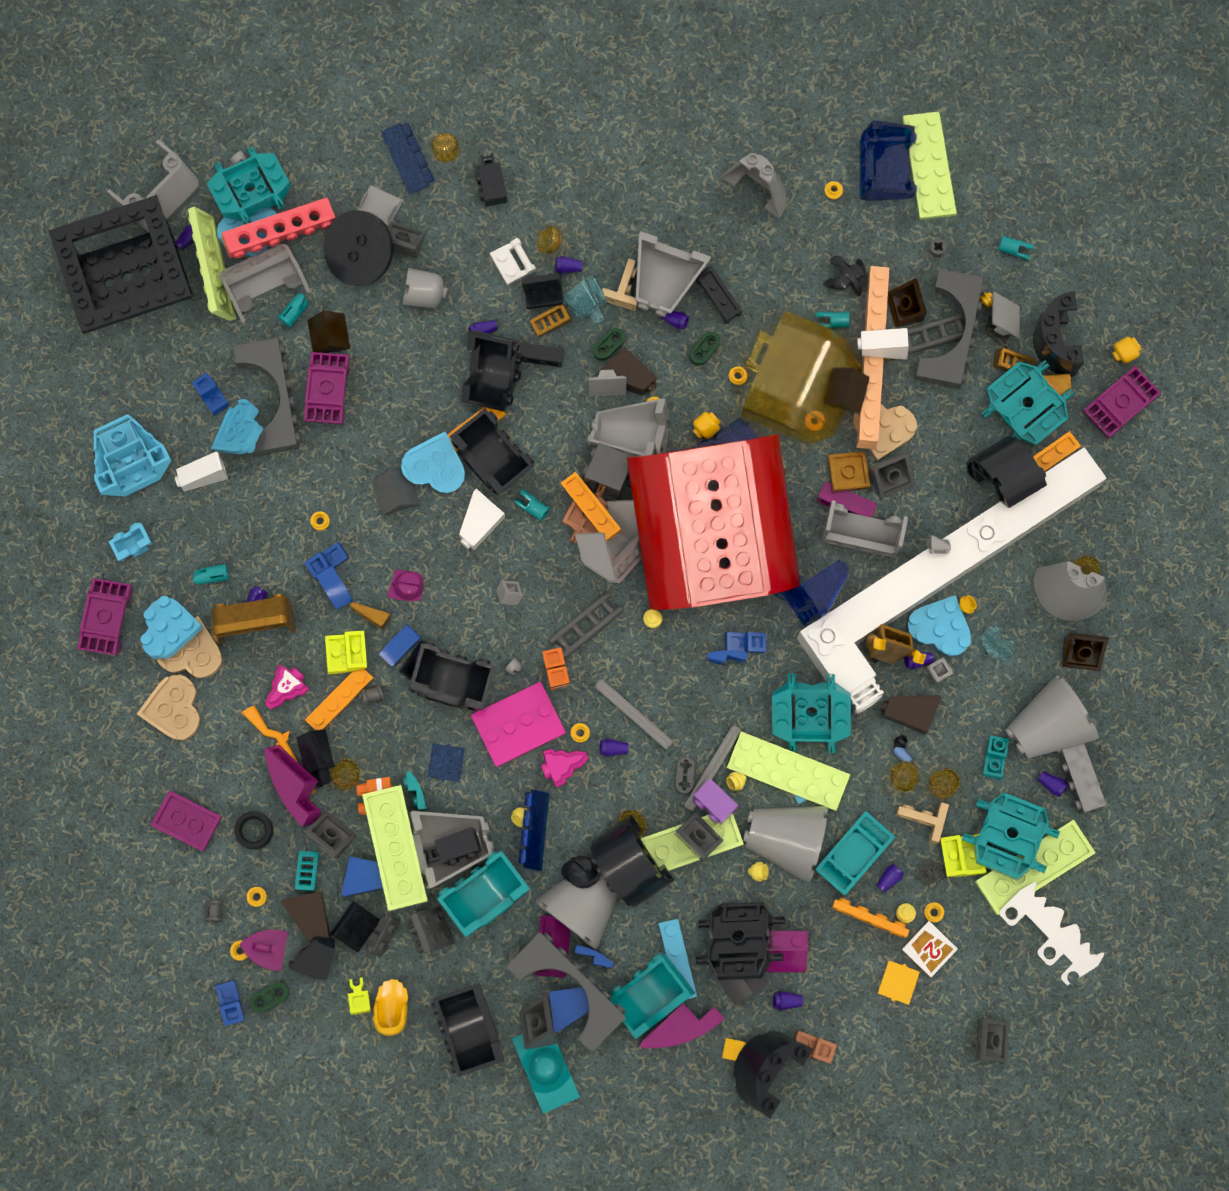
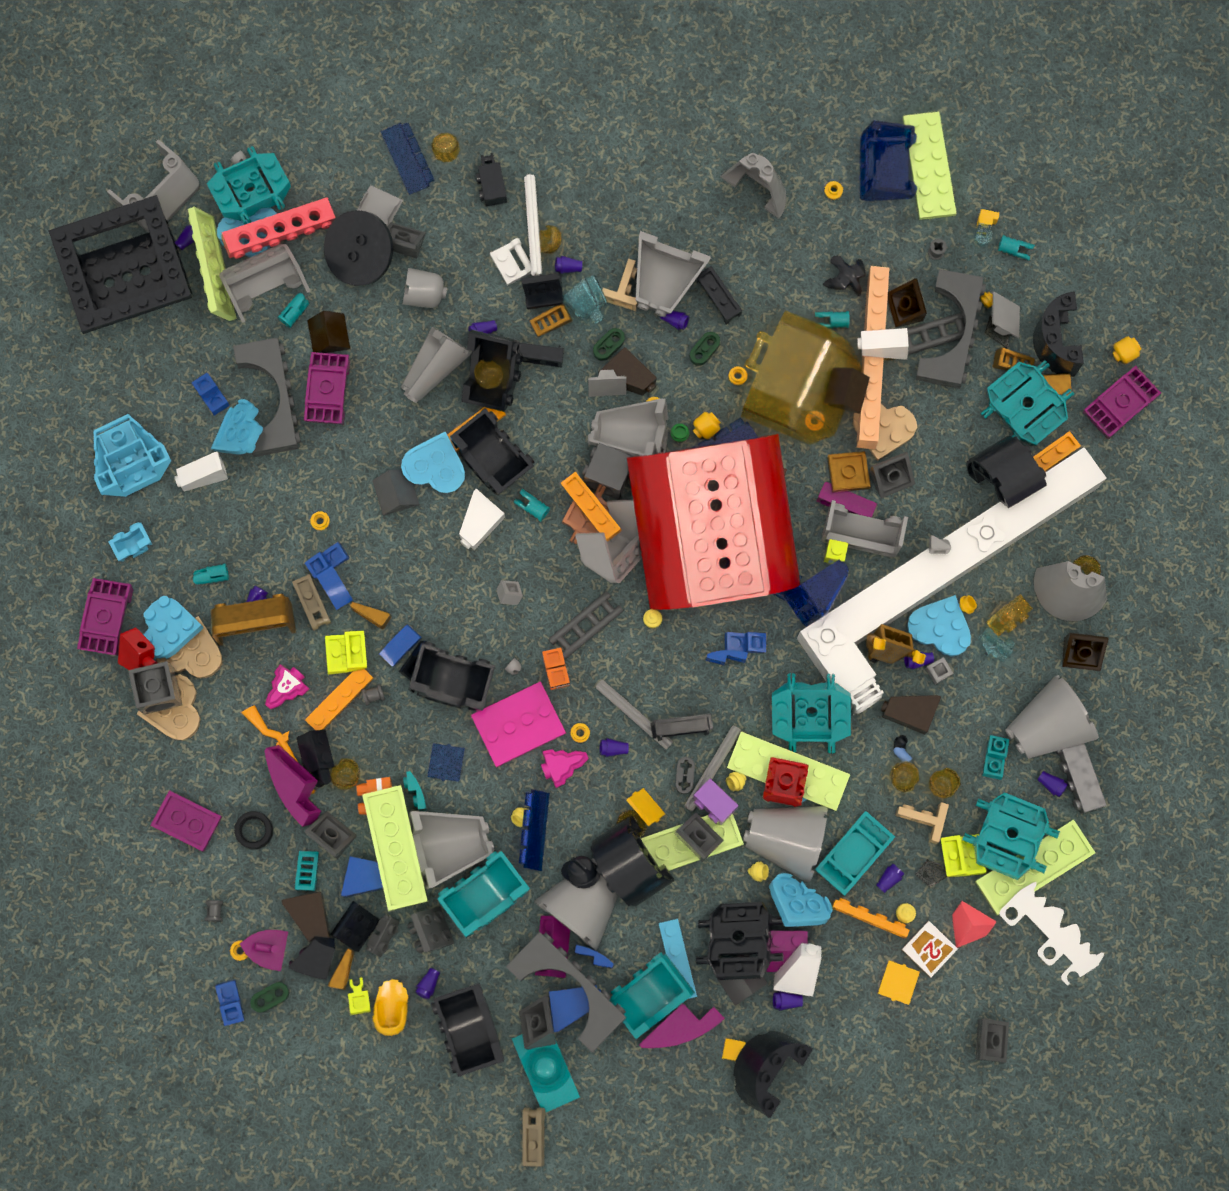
(135, 650): none -> red torso
(155, 687): none -> dark grey brick
(263, 896): yellow plate -> none
(311, 601): none -> dark tan plate
(341, 974): none -> pearl gold slope
(406, 586): magenta piece -> none
(427, 985): none -> dark purple cone
(433, 364): none -> light grey cone
(455, 847): black brick -> none
(488, 374): none -> clear yellow hair
(533, 225): none -> white axle
(533, 1137): none -> dark tan plate
(645, 807): none -> yellow piece
(679, 433): none -> green plate
(681, 726): none -> black container
(785, 782): none -> red slope
(798, 903): none -> medium azure plate
(800, 971): none -> white slope
(822, 1049): nougat slope -> none
(835, 551): none -> neon yellow brick
(938, 907): yellow plate -> none
(970, 924): none -> coral slope
(983, 230): none -> leg
(1009, 615): none -> clear yellow brick

